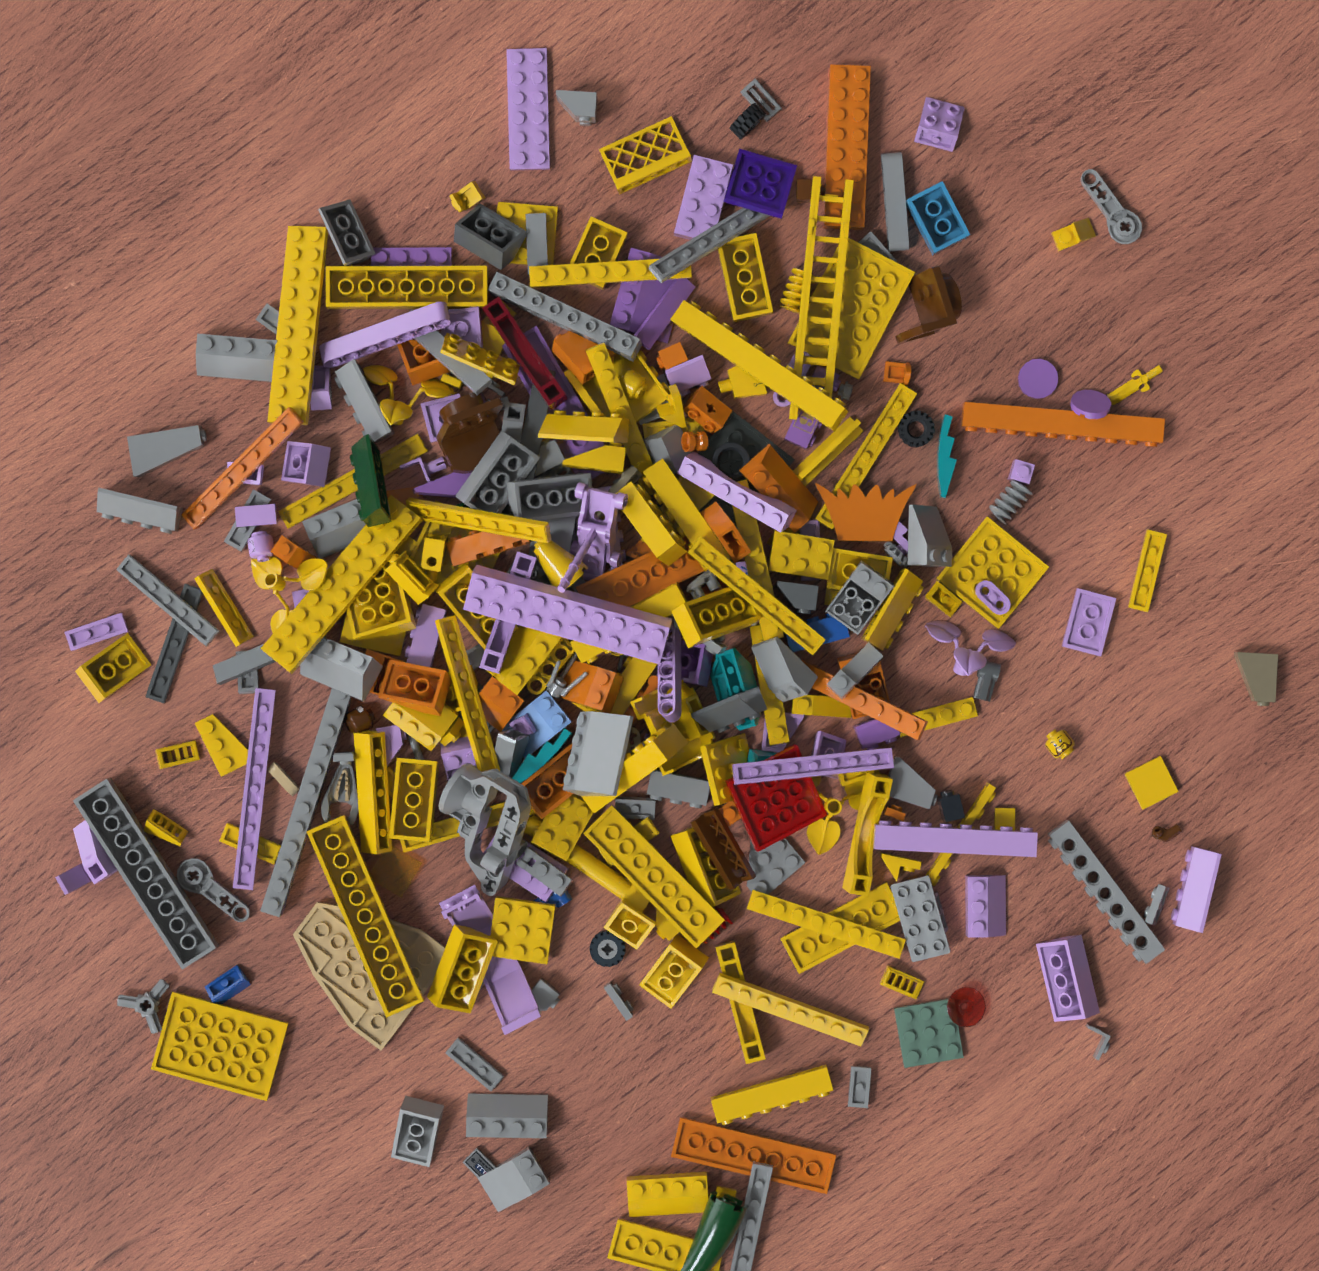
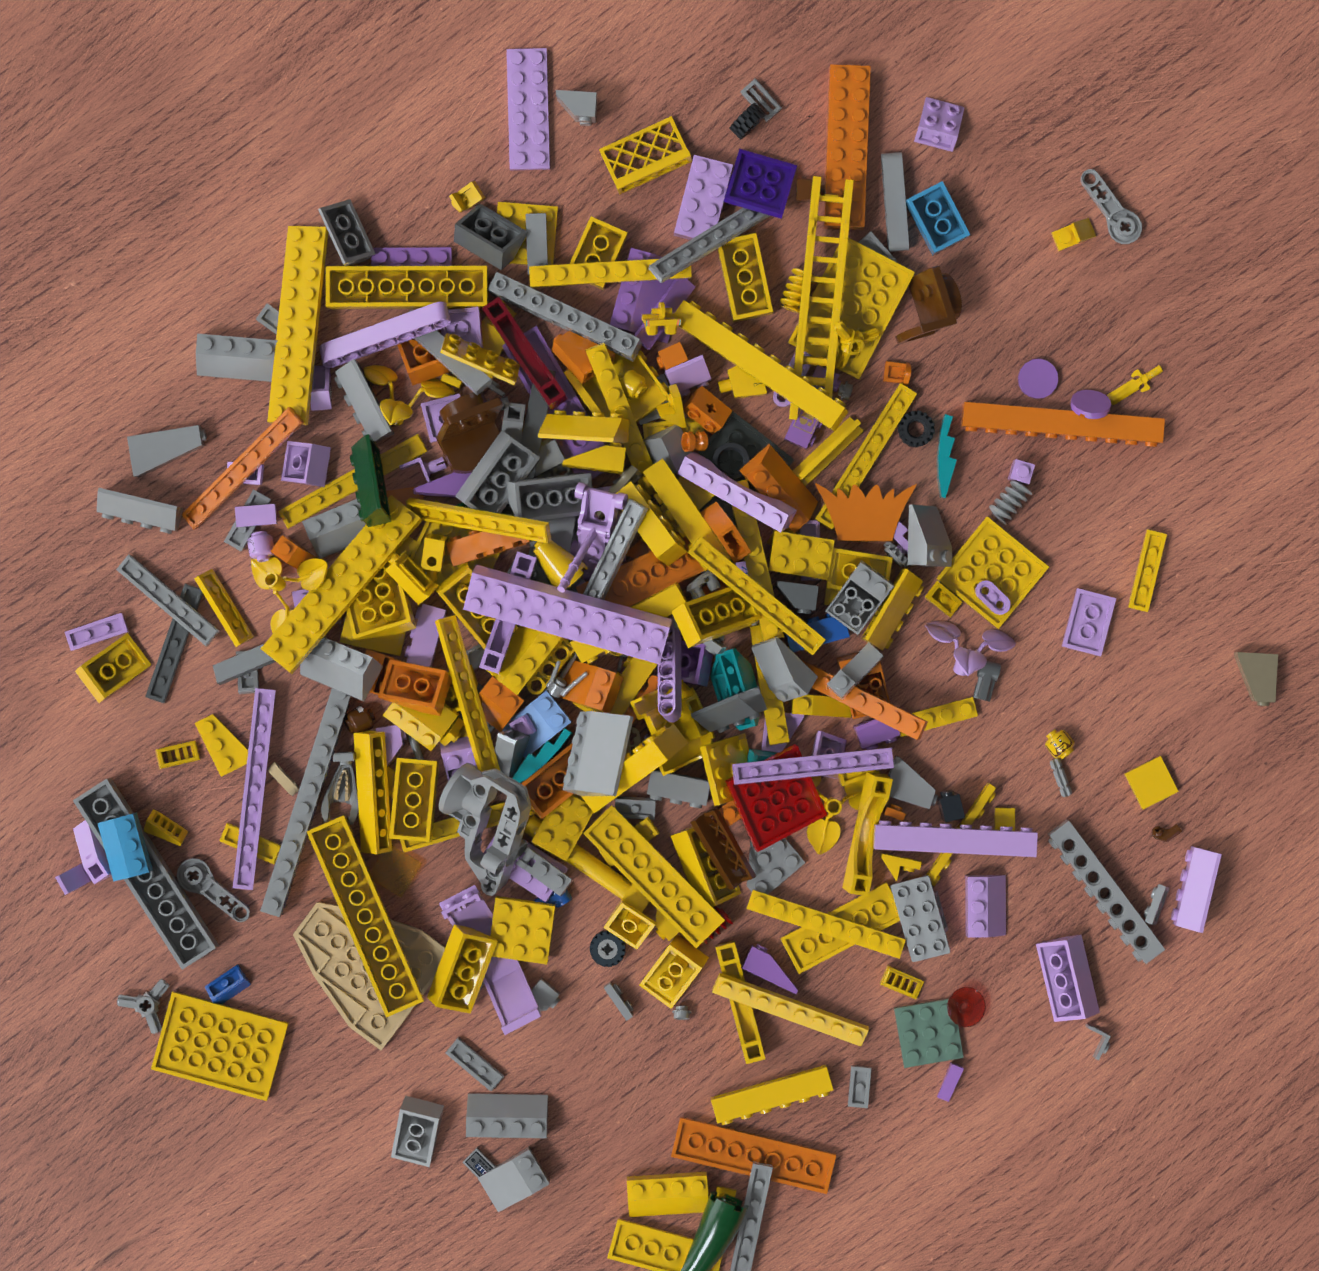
(125, 847): none -> dark azure slope
(616, 550): none -> light grey tile
(661, 317): none -> yellow hips
(681, 1013): none -> light grey plate
(764, 965): none -> medium lavender slope
(852, 342): none -> yellow bush
(950, 1081): none -> medium lavender piece
(1060, 777): none -> light grey axle

